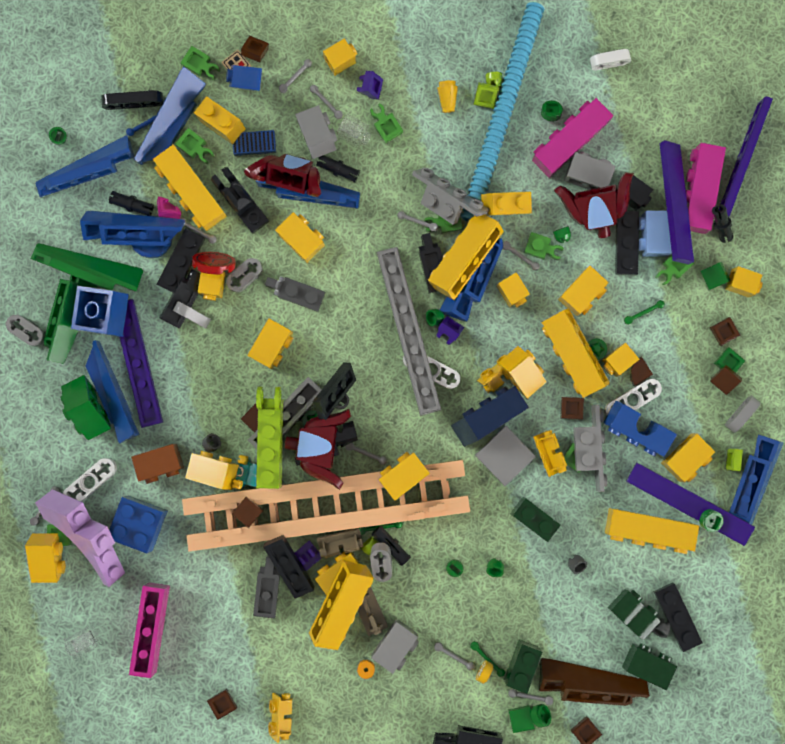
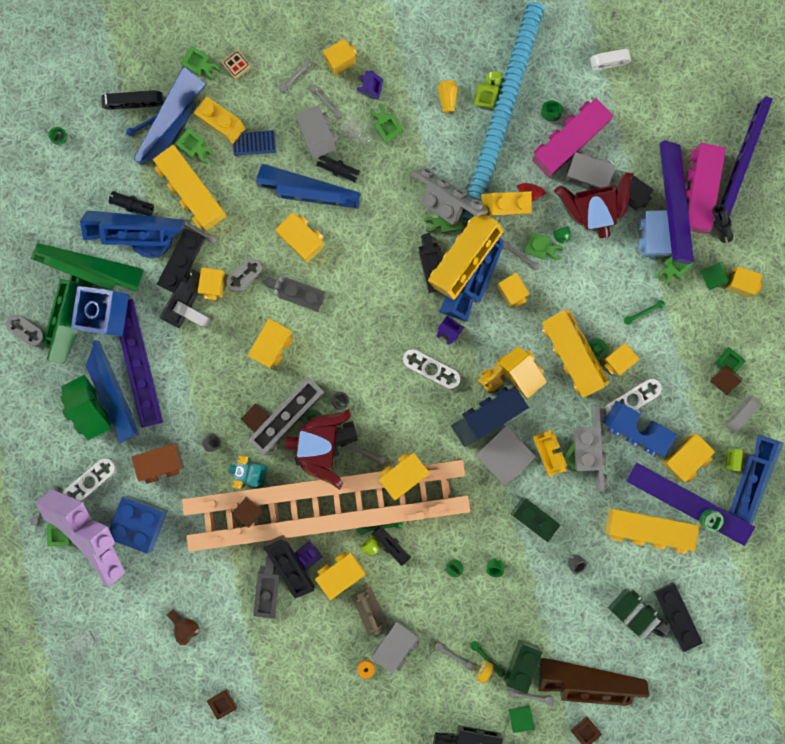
(45, 557): yellow brick -> none
(88, 168): blue wedge -> none
(149, 630): dark pink brick -> none
(166, 209): dark pink tile -> none
(183, 628): none -> reddish brown rock
(212, 471): yellow brick -> none
(213, 262): red tile -> none
(241, 201): black plate -> none
(244, 77): blue slope -> none
(254, 49): reddish brown tile -> none
(269, 440): lime hinge -> none
(279, 726): yellow hinge -> none
(287, 172): dark red torso -> none
(331, 544): dark tan hinge -> none
(334, 391): black plate -> none
(341, 605): yellow brick -> none
(385, 562): light grey beam -> none
(408, 331): light grey tile -> none
(433, 226): light grey hinge -> none
(434, 317): green hinge -> none
(536, 191): none -> red tile
(541, 715): green tile -> none
(571, 408): reddish brown tile -> none
(583, 291): yellow brick -> none
(627, 244): black plate -> none
(640, 372): reddish brown tile -> none
(649, 666): dark green brick -> none
(725, 331): reddish brown tile -> none

